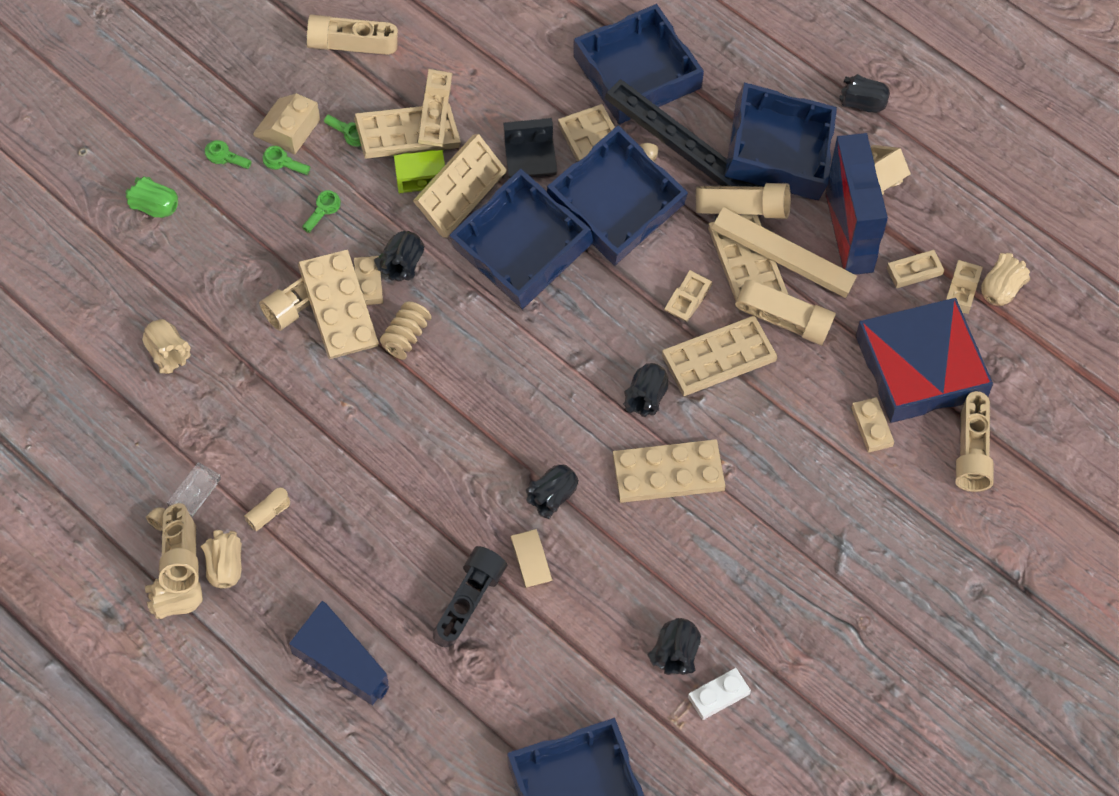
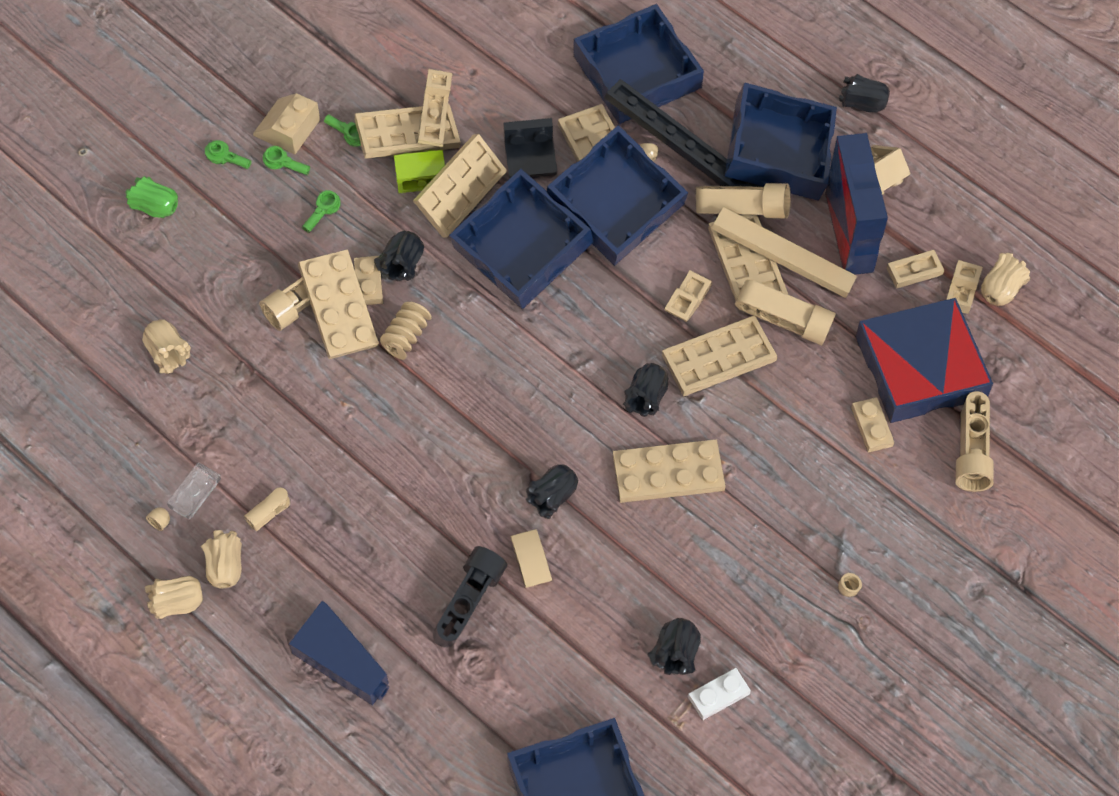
(178, 561): tan beam -> none
(351, 35): tan beam -> none
(852, 586): none -> tan hinge

